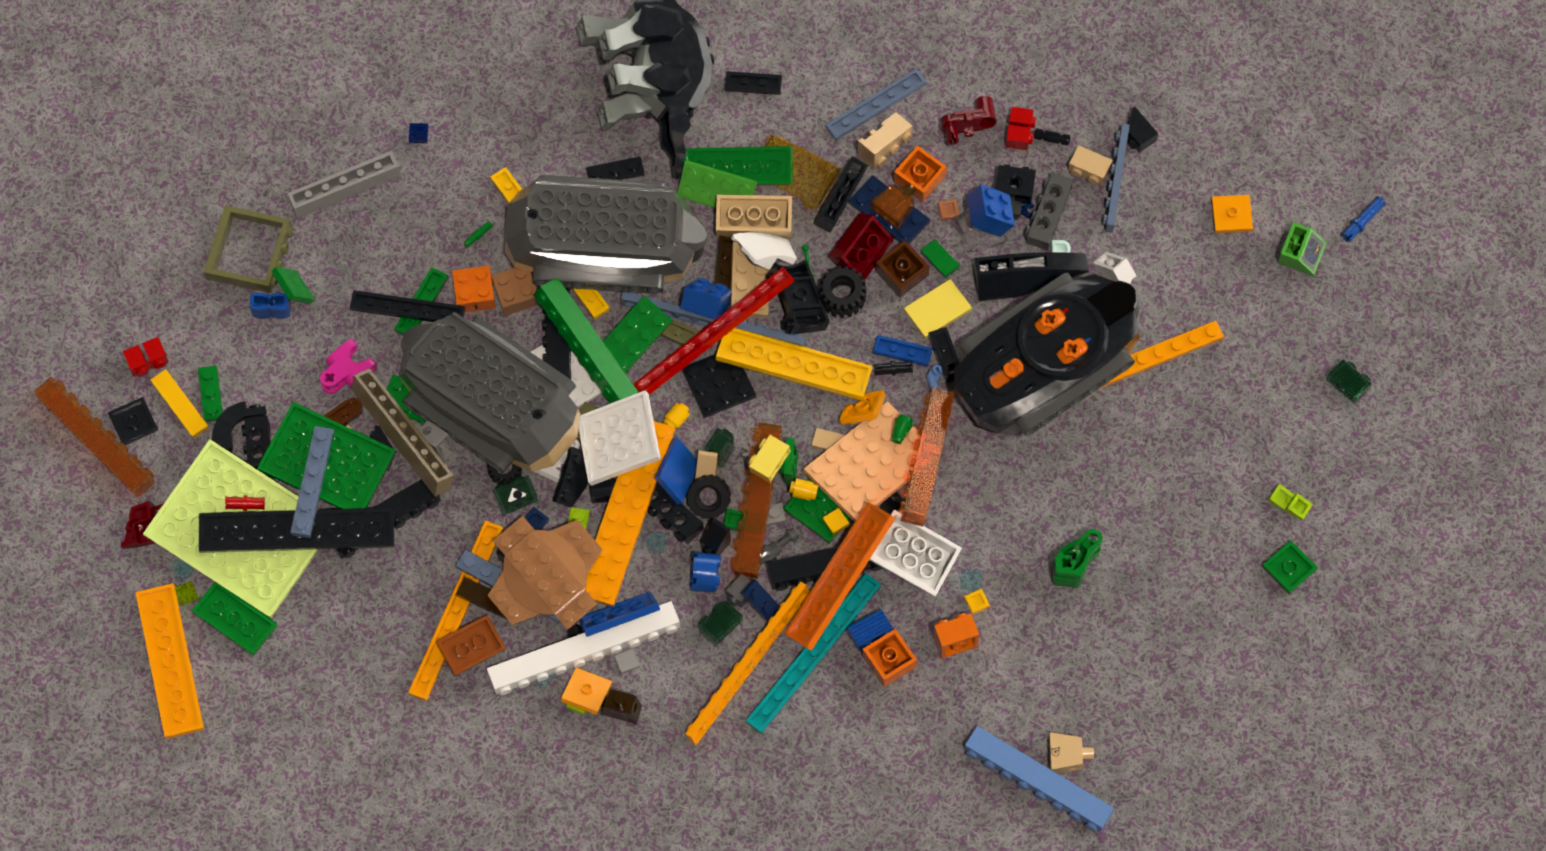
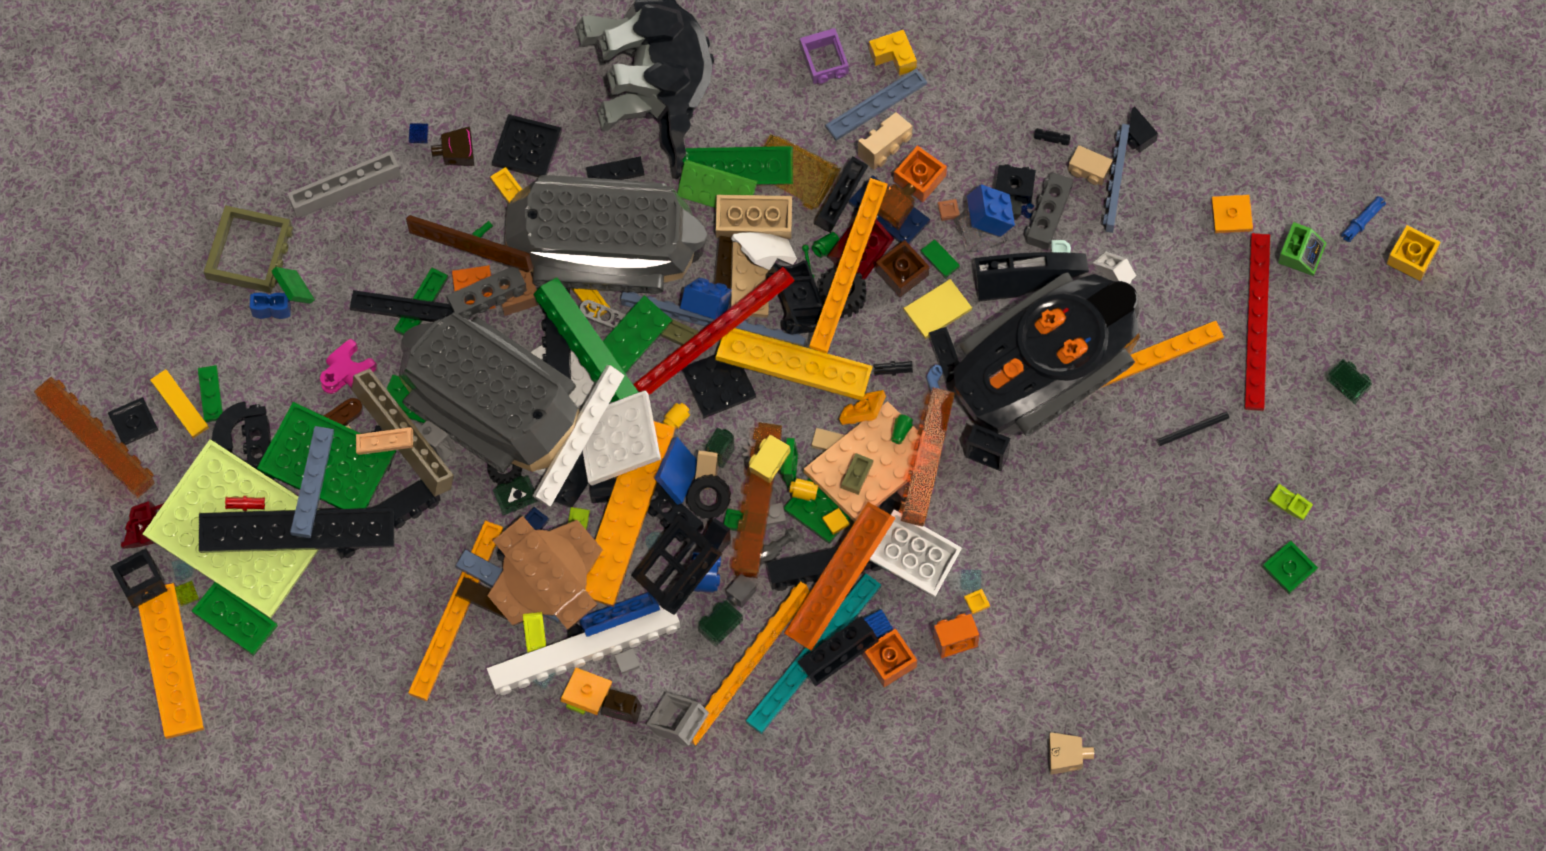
(136, 360): red piece -> none
(136, 595): none -> black window
(384, 441): none -> light nougat tile
(455, 148): none -> dark brown torso
(469, 243): none -> reddish brown tile
(470, 645): dark orange plate -> none
(492, 284): none -> dark grey brick
(526, 146): none -> black plate
(534, 631): none -> neon yellow tile
(573, 446): none -> white plate
(593, 305): none -> light grey beam
(688, 725): none -> light grey window
(690, 577): none -> black window
(753, 83): black plate -> none
(759, 599): dark blue plate -> none
(819, 40): none -> medium lavender window
(825, 244): none -> green cone
(838, 651): none -> black brick
(848, 266): none -> light orange plate
(857, 474): none -> olive plate
(895, 48): none -> yellow brick
(902, 350): blue tile -> none
(970, 120): dark red piece -> none
(995, 452): none -> black window
(1019, 128): red piece -> none
(1039, 779): medium blue brick -> none
(1085, 551): green piece -> none
(1193, 428): none -> black bar
(1257, 322): none -> red plate
(1413, 253): none -> yellow brick

